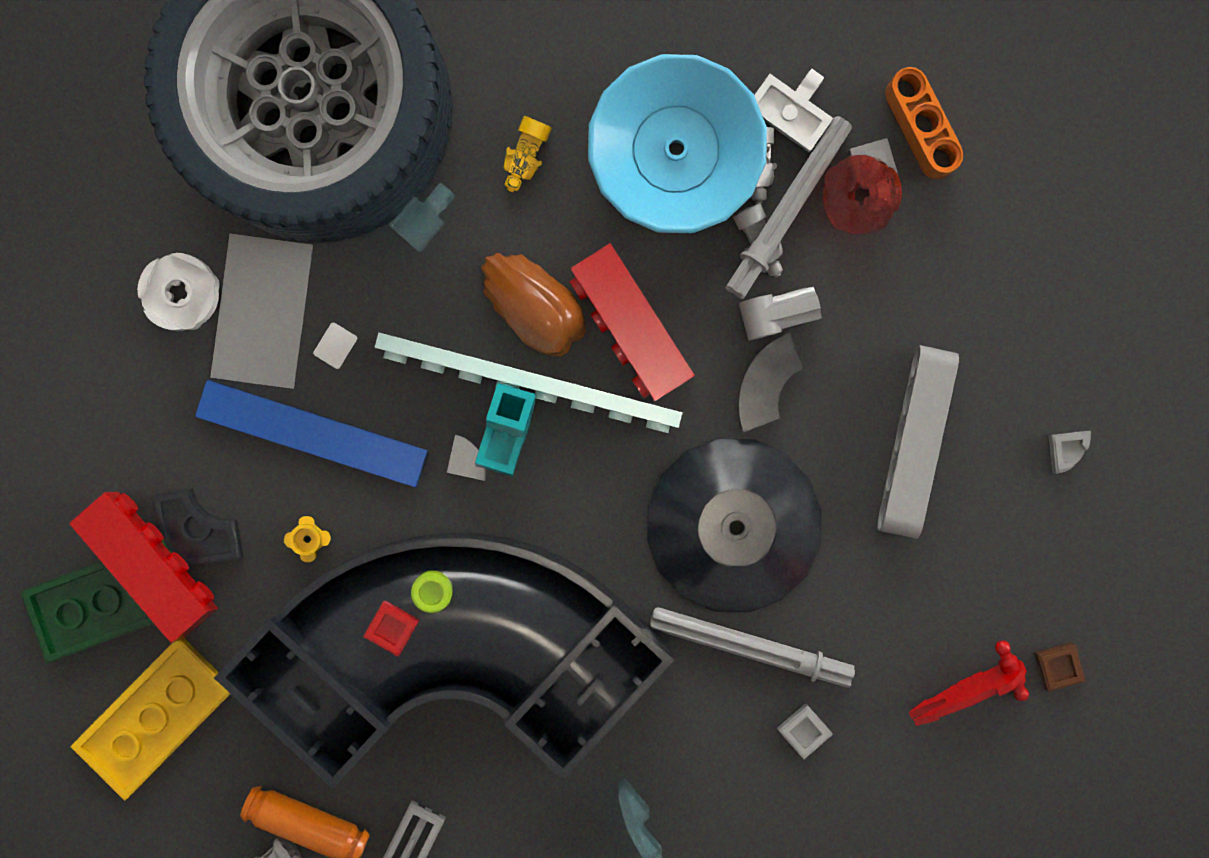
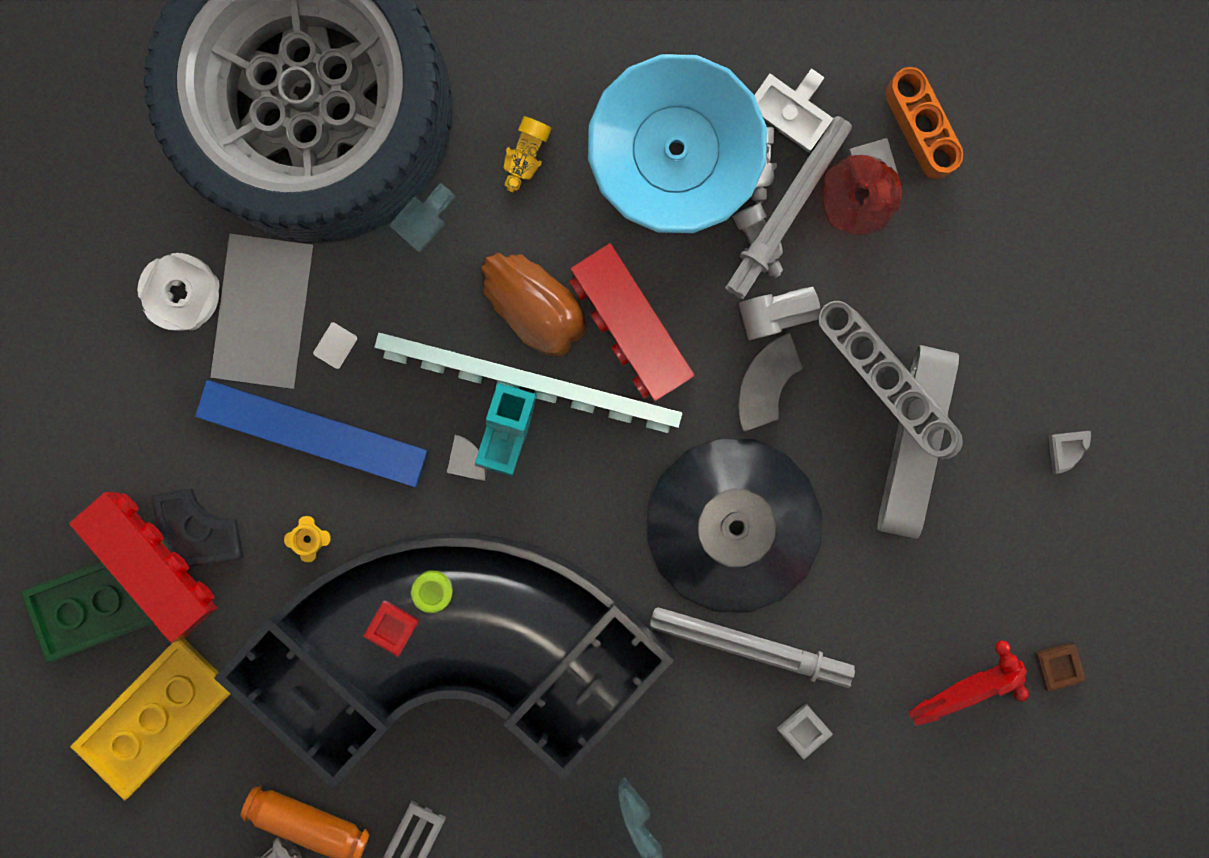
(874, 368): none -> light grey beam

